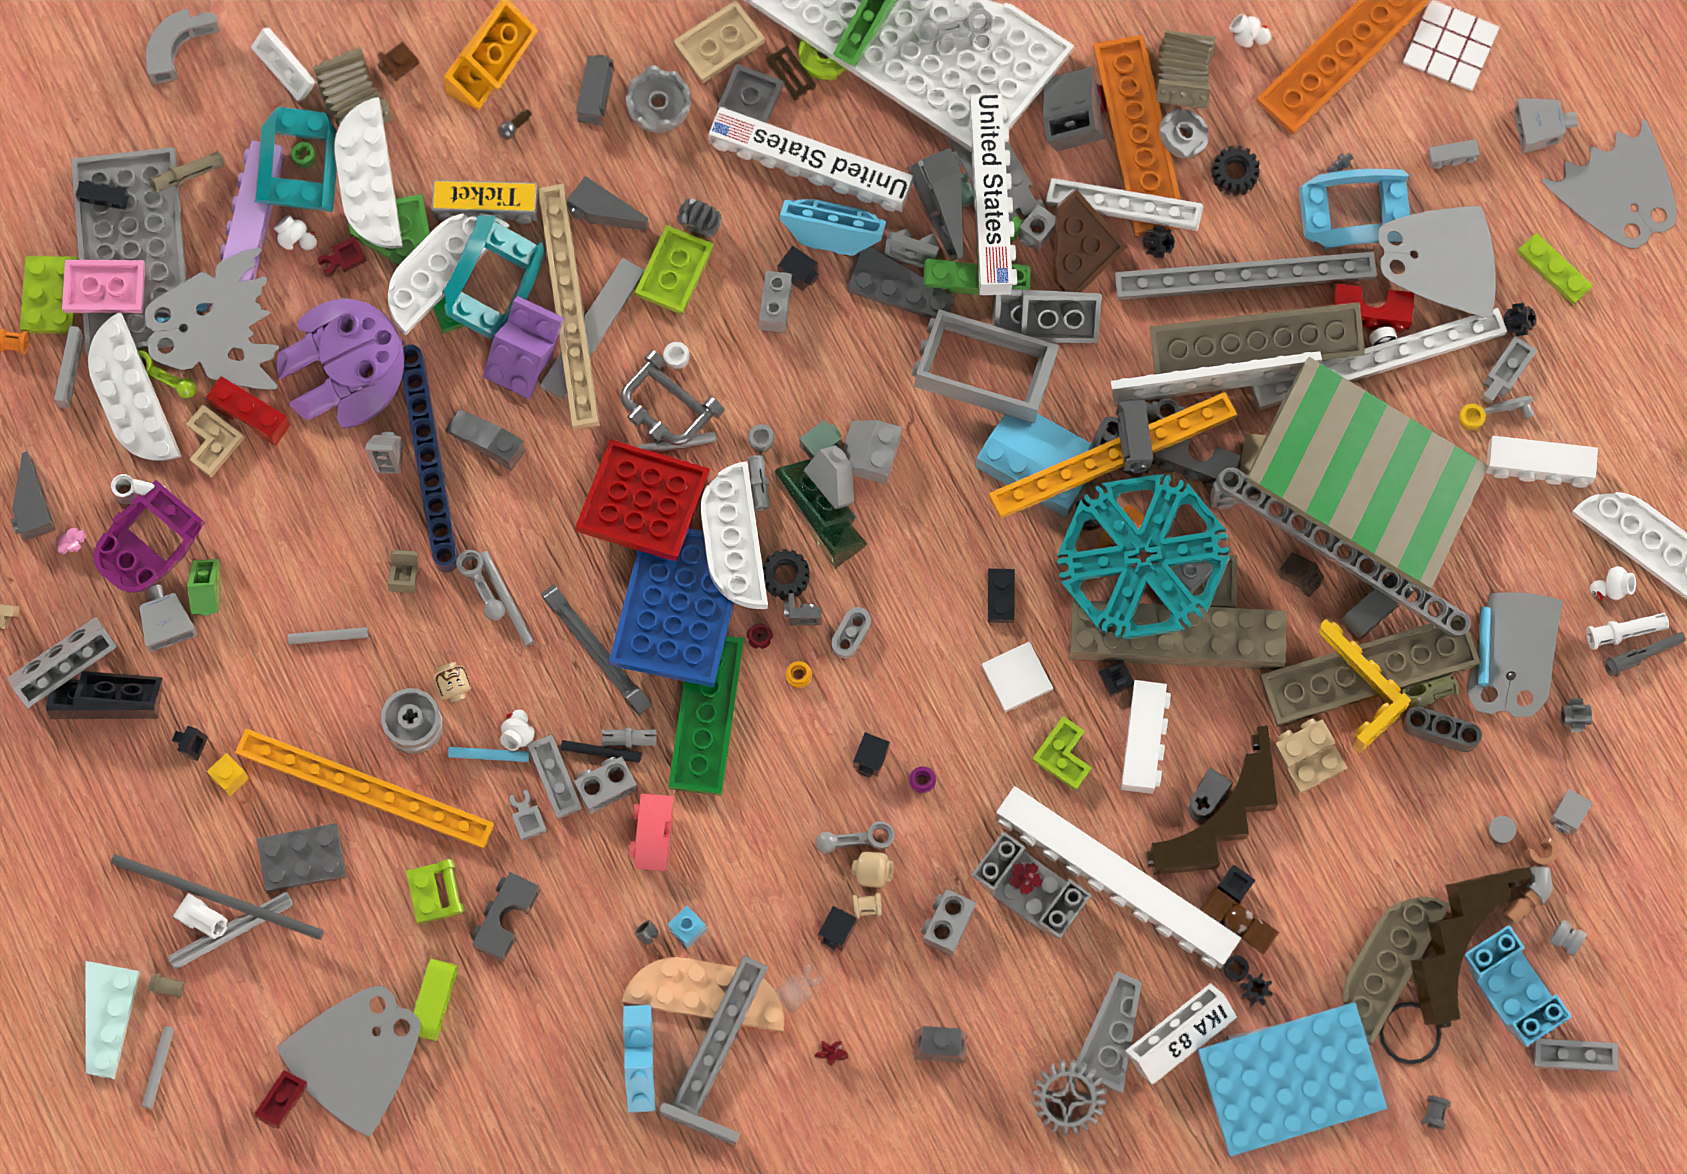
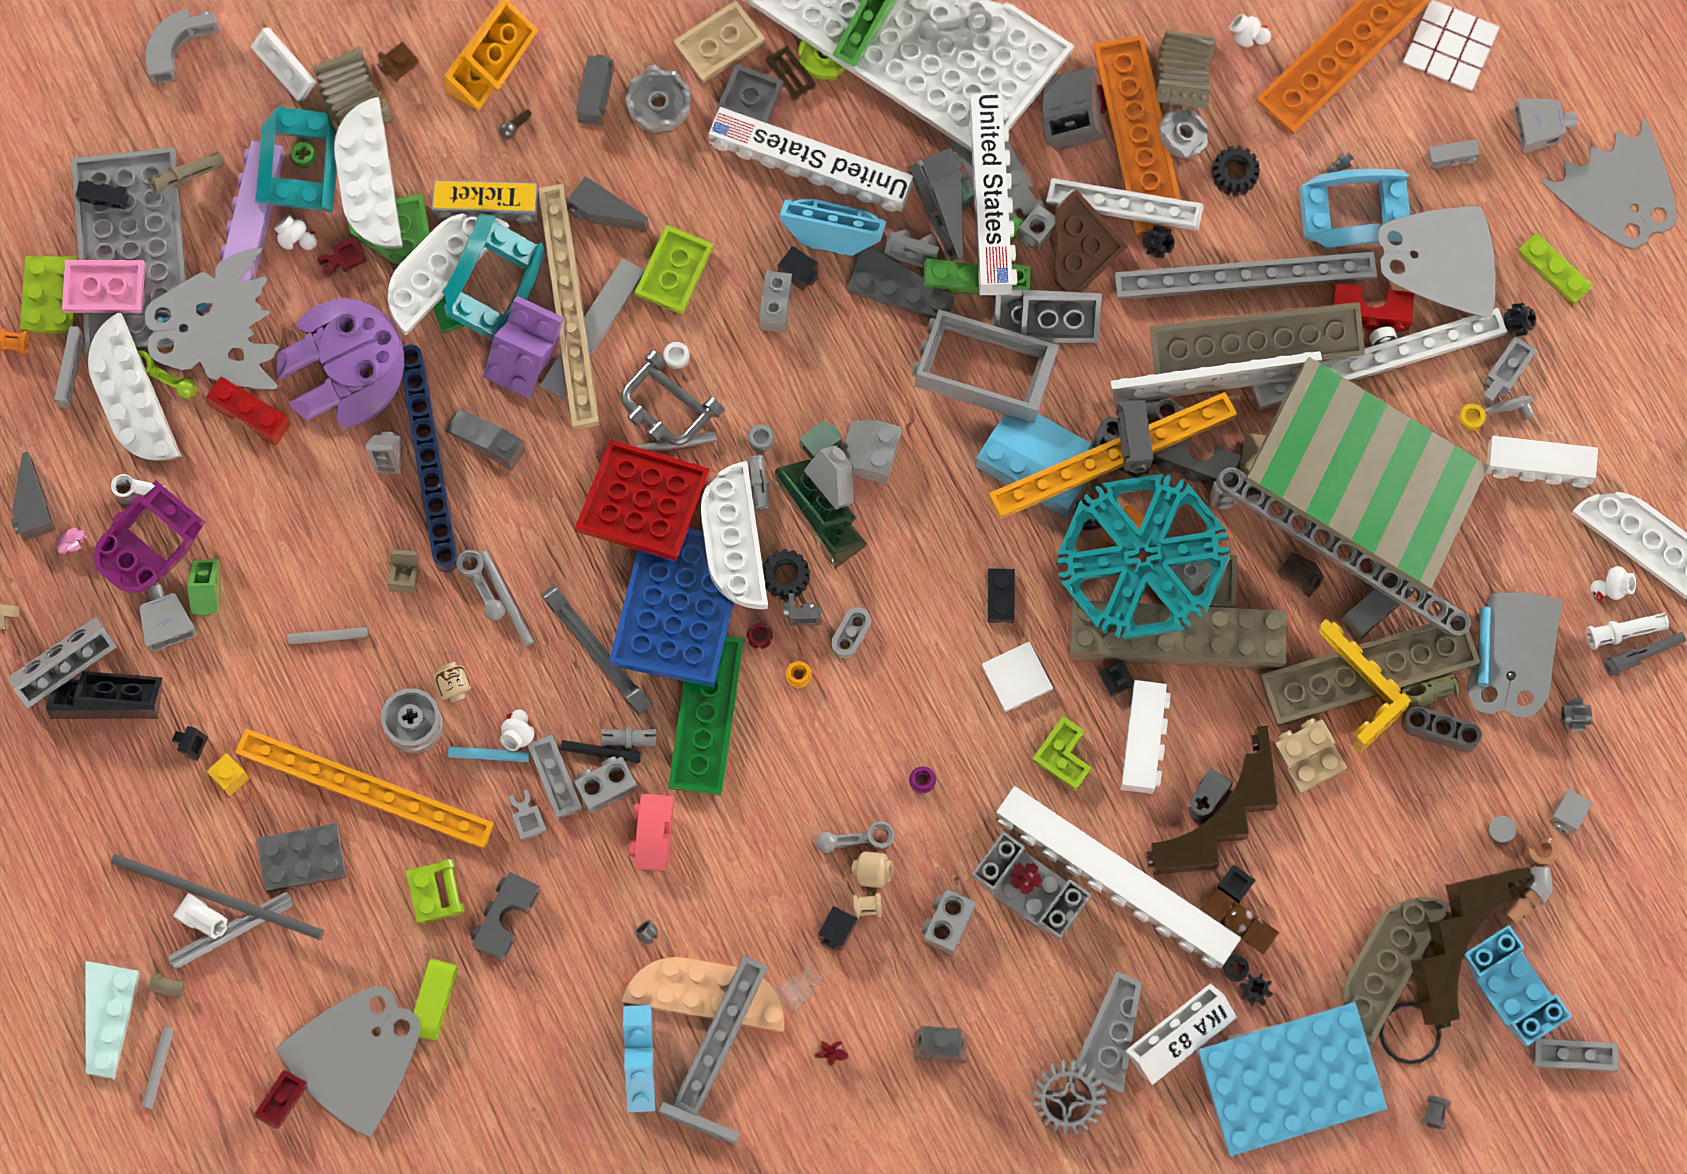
(219, 439): tan plate -> none
(687, 927): medium azure brick -> none
(699, 217): dark grey gear -> none
(870, 755): black brick -> none
(1568, 938): light grey wheel -> none

